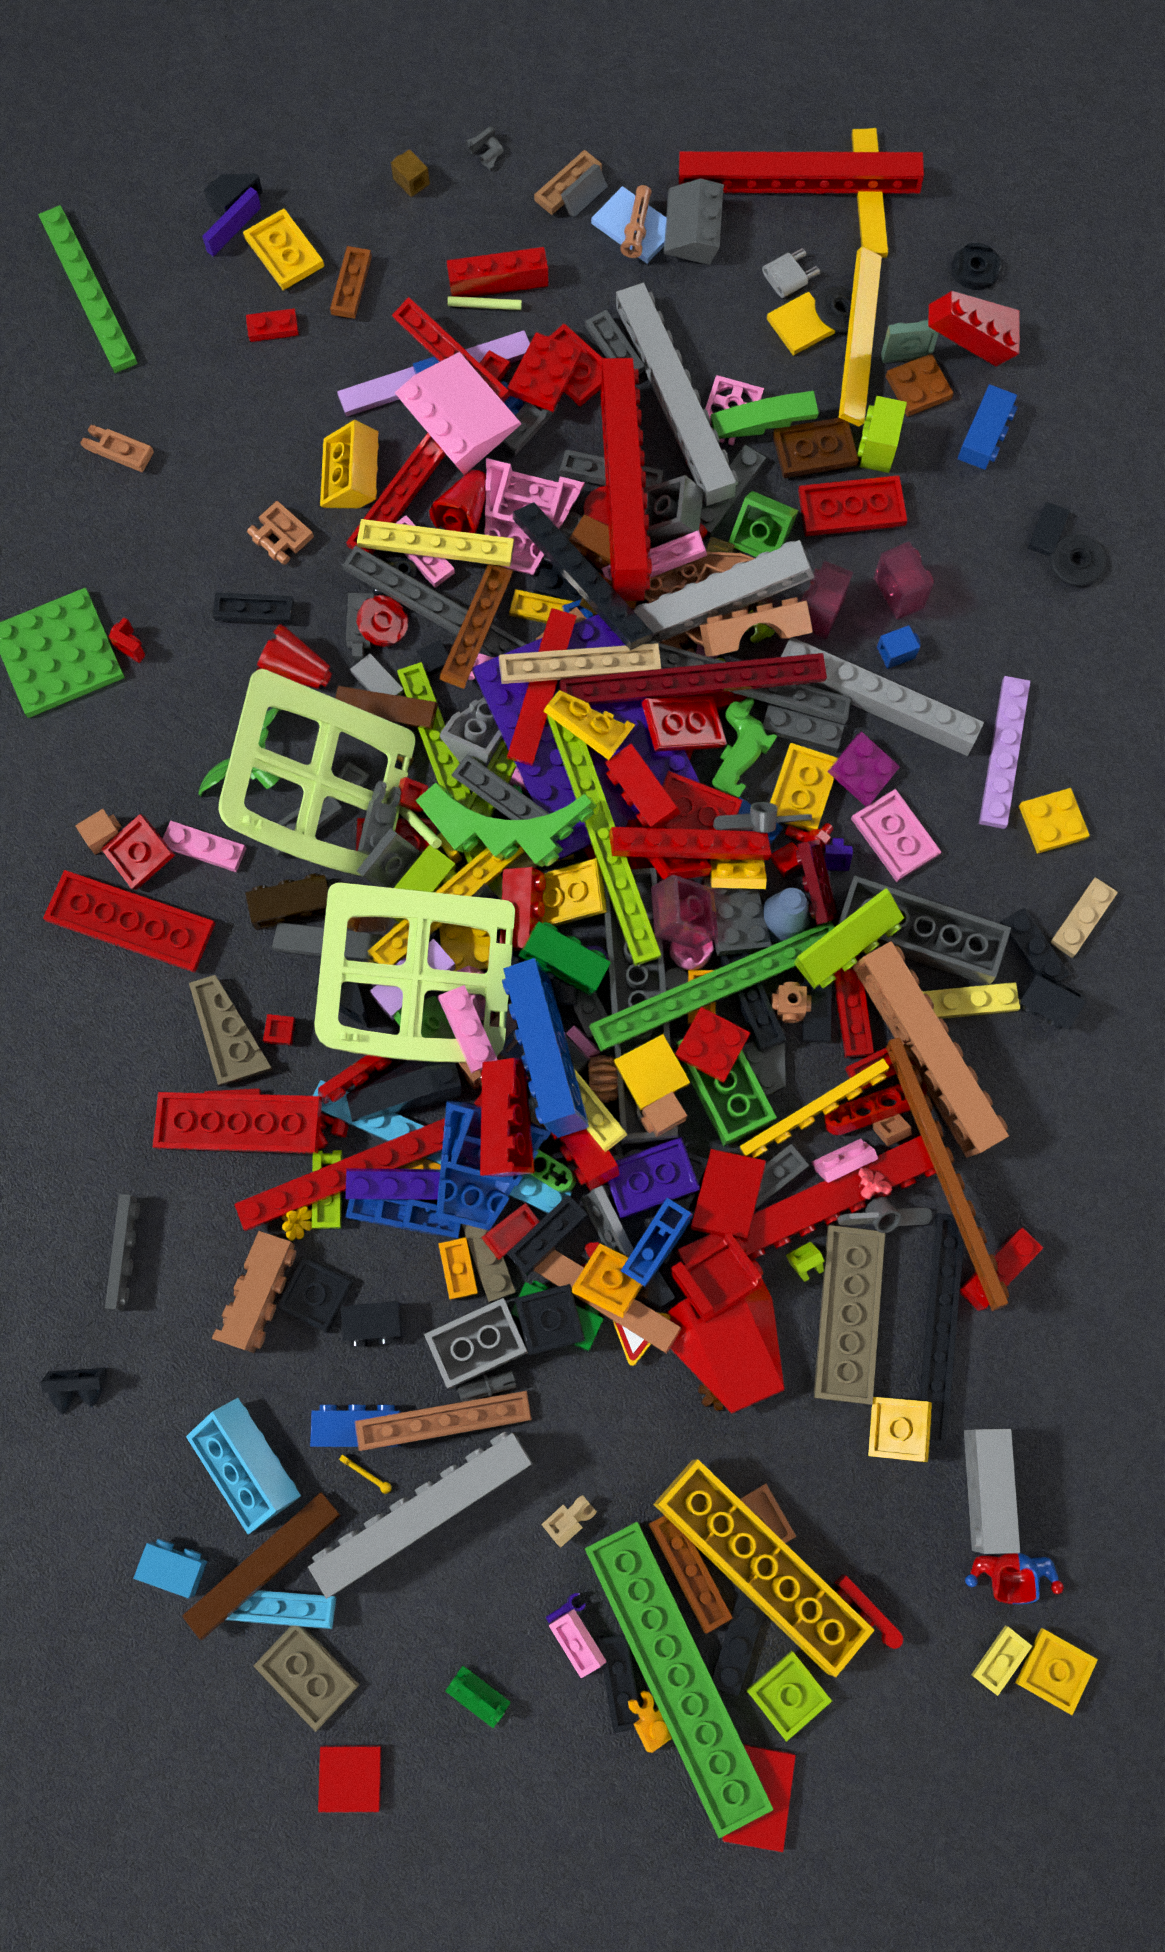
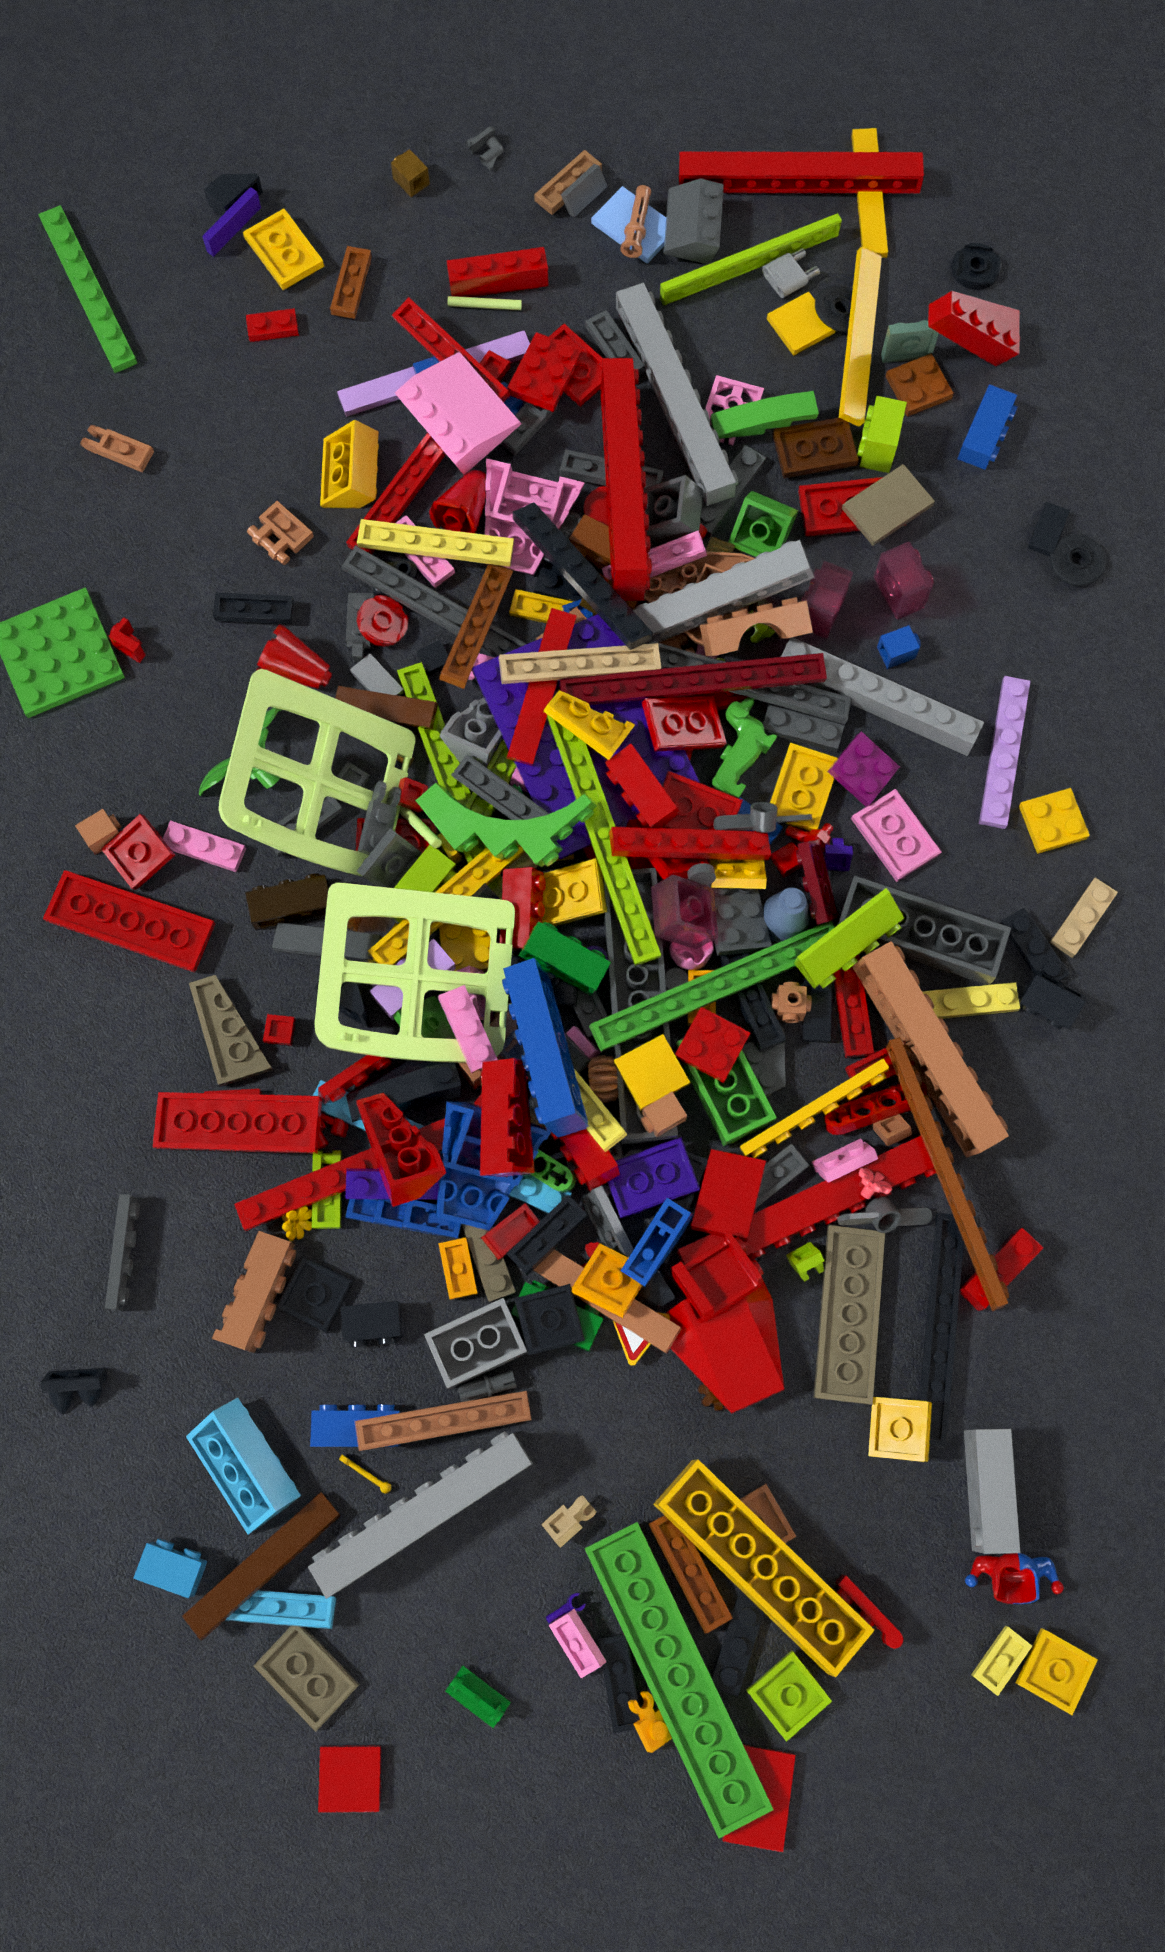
(402, 1154): none -> red wedge
(702, 874): none -> dark grey tile
(749, 259): none -> lime tile
(888, 504): none -> dark tan tile

